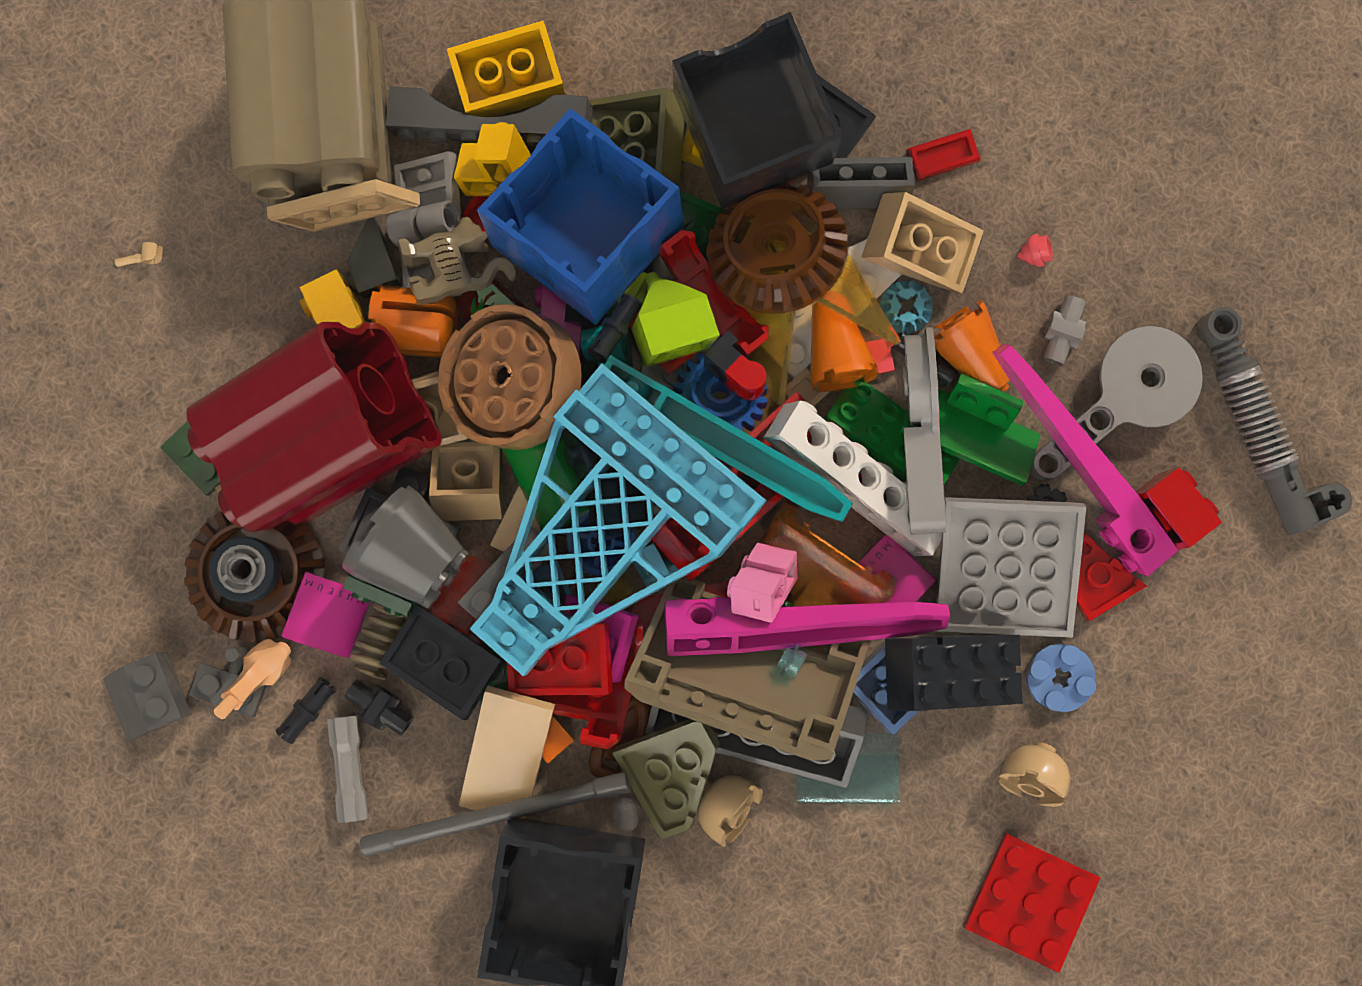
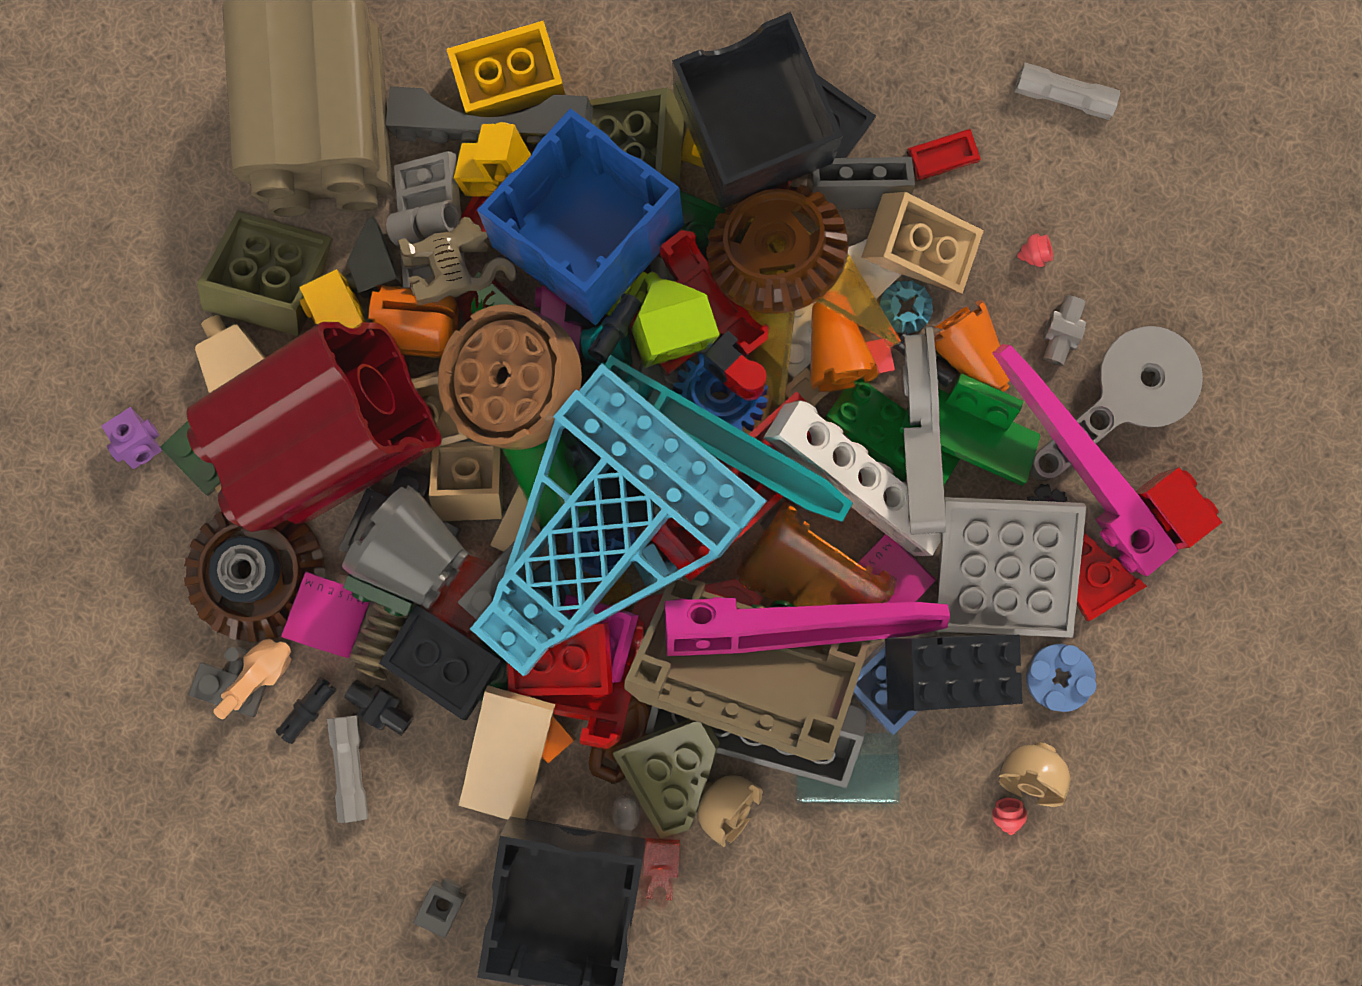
(131, 438): none -> medium lavender brick
(147, 695): dark grey slope -> none
(149, 252): tan hand -> none
(225, 352): none -> tan torso
(260, 272): none -> olive slope
(344, 205): tan tile -> none
(436, 919): none -> dark grey brick
(596, 789): dark grey piece -> none
(661, 863): none -> clear red plate
(763, 582): bright pink piece -> none
(791, 661): clear light blue plate -> none
(1009, 815): none -> coral plate
(1031, 902): red plate -> none
(1090, 98): none -> light grey axle
(1263, 432): dark grey piece -> none

